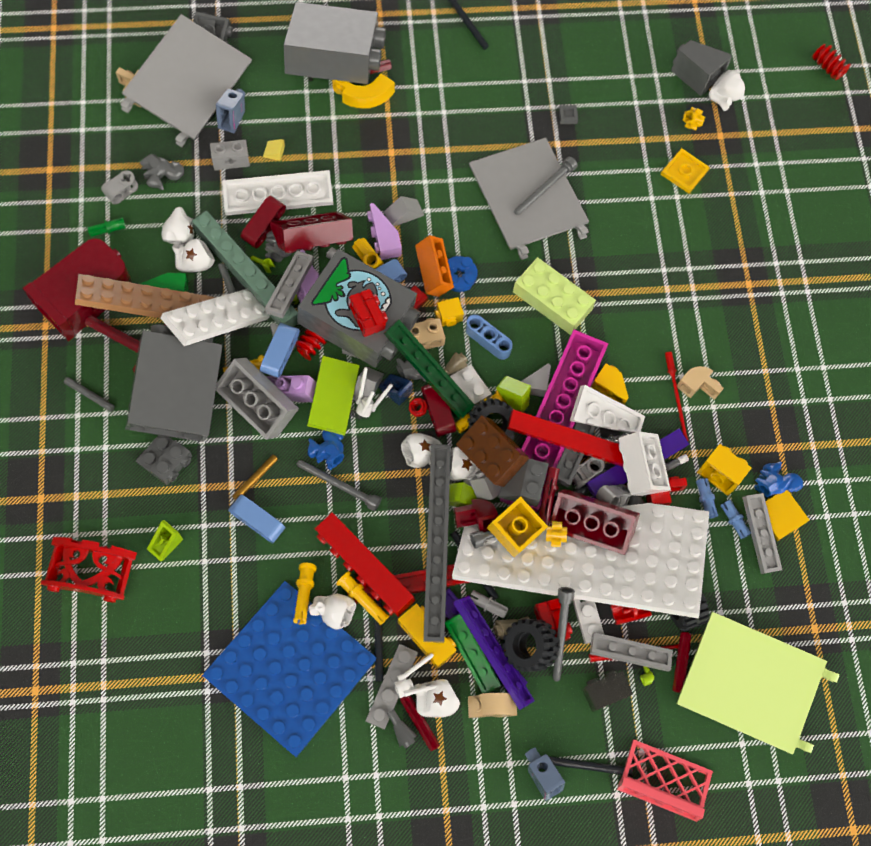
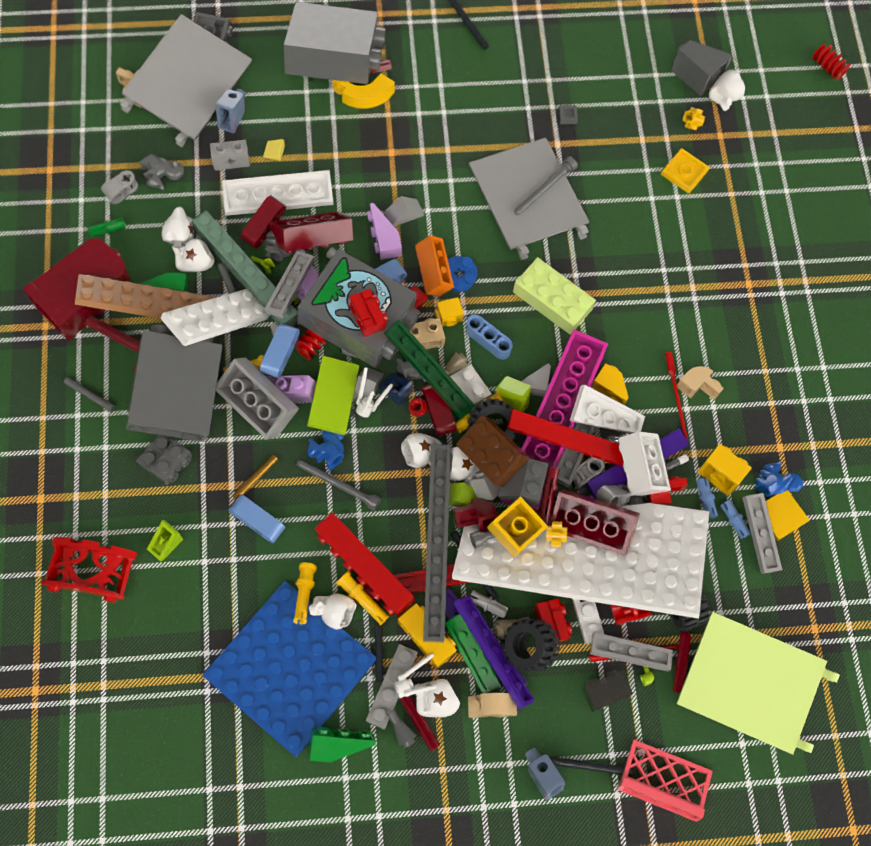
(333, 745): none -> green slope
(367, 253): yellow piece -> none
(565, 597): dark grey piece -> none

